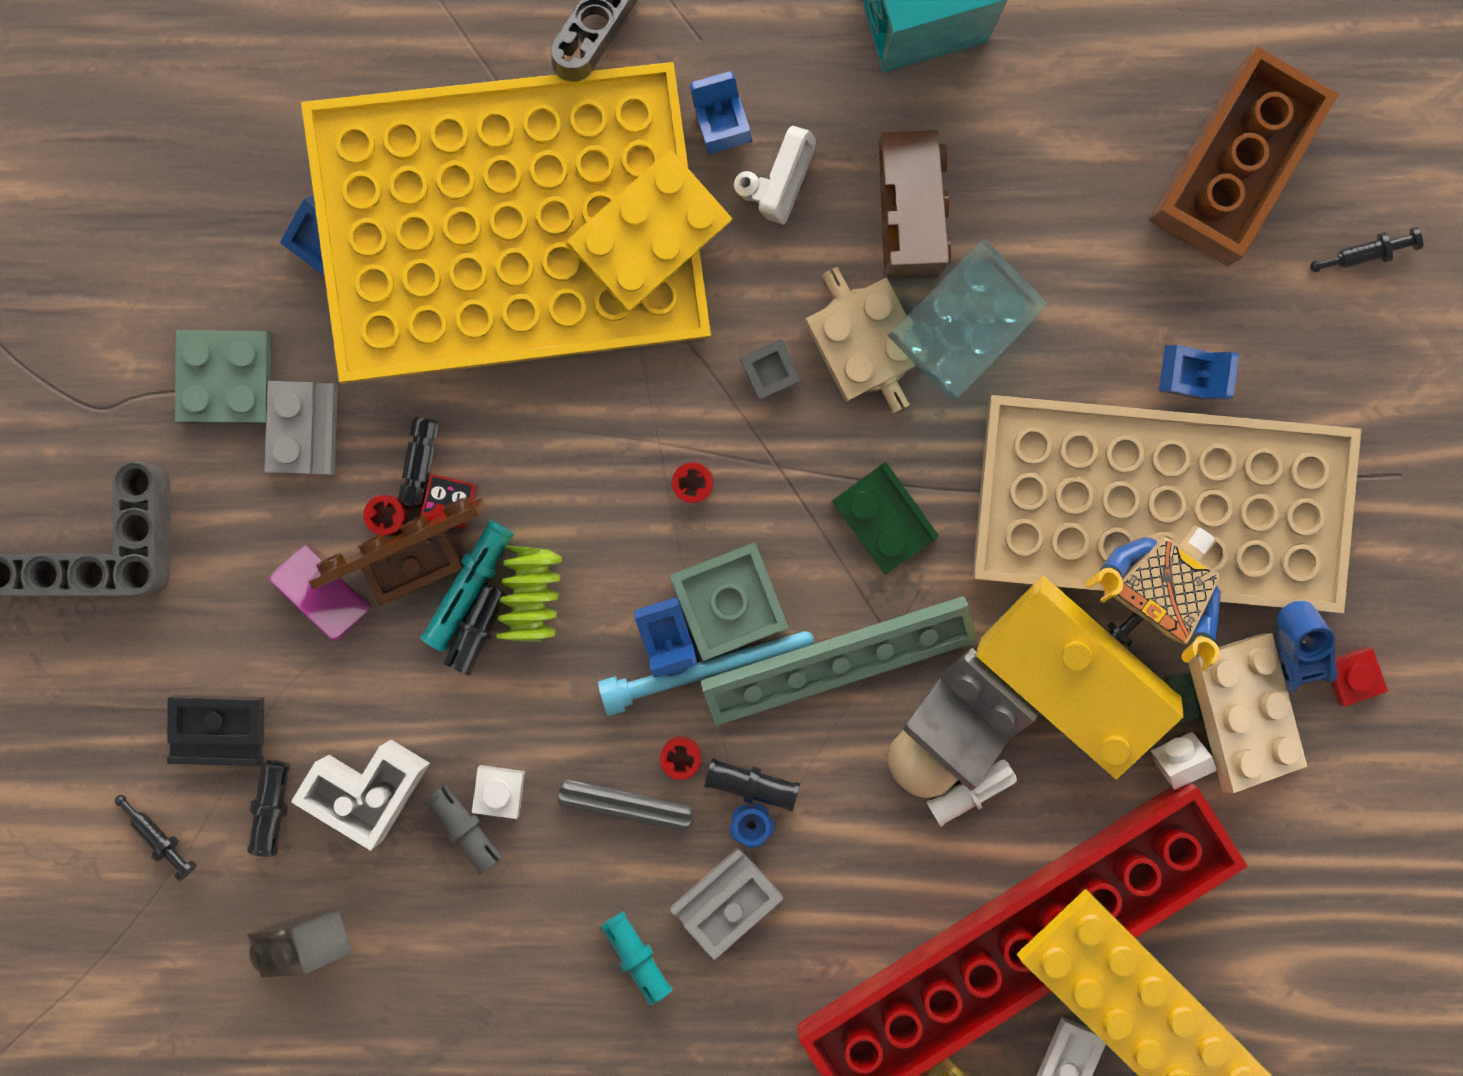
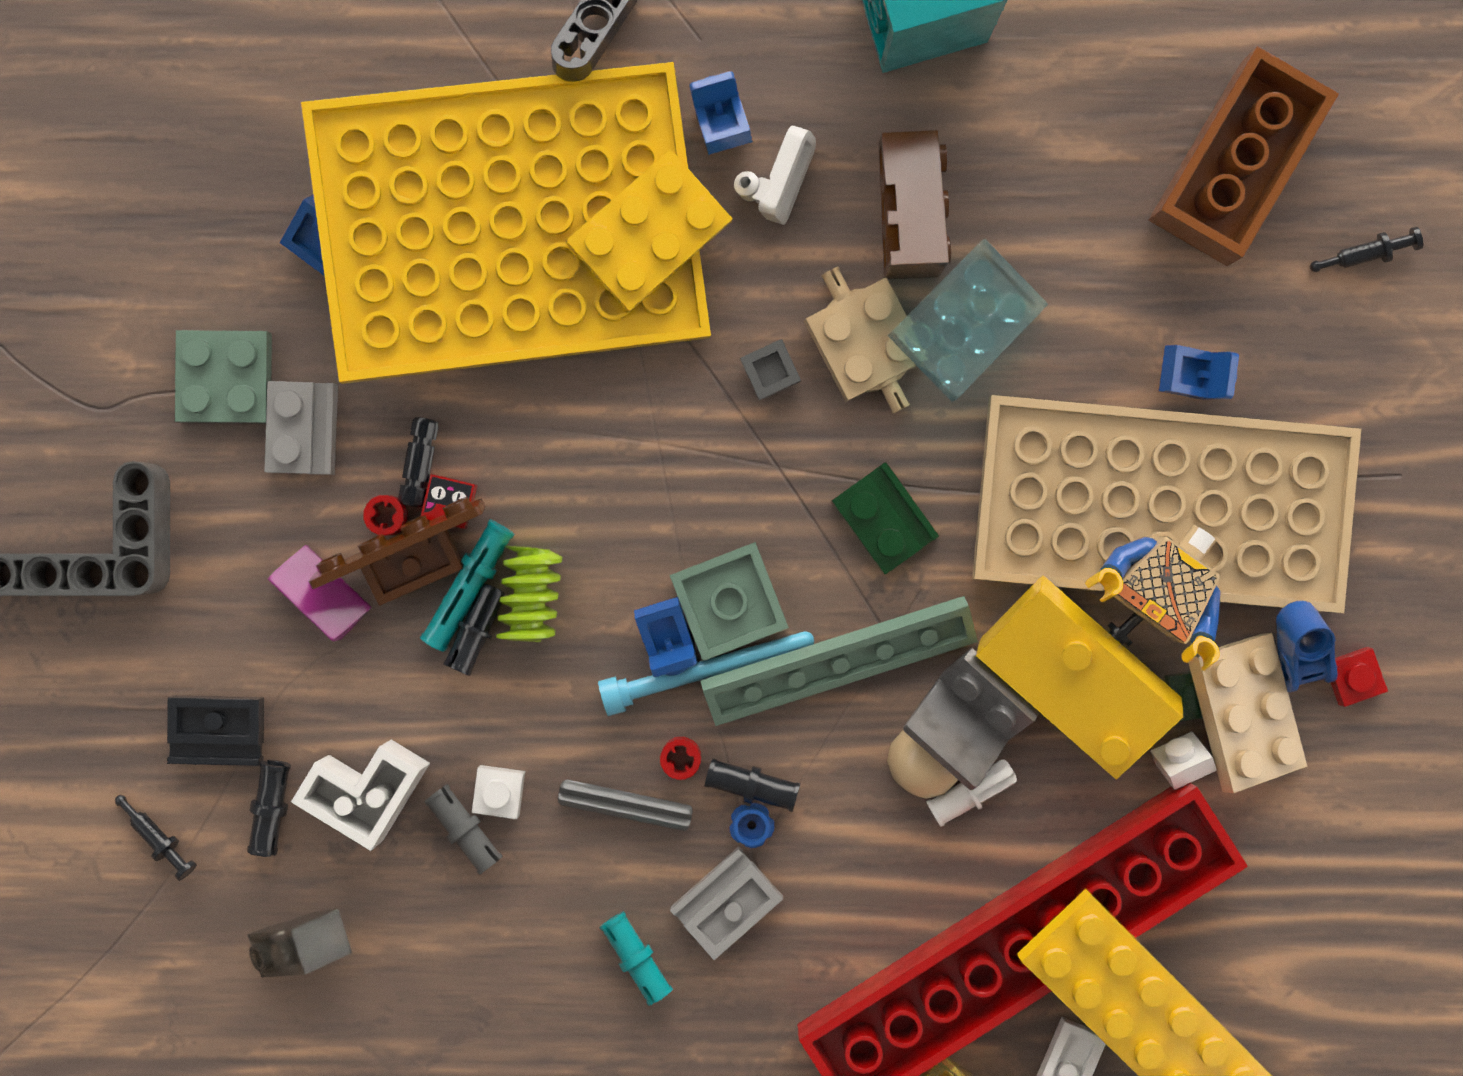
(682, 472): red bush -> none

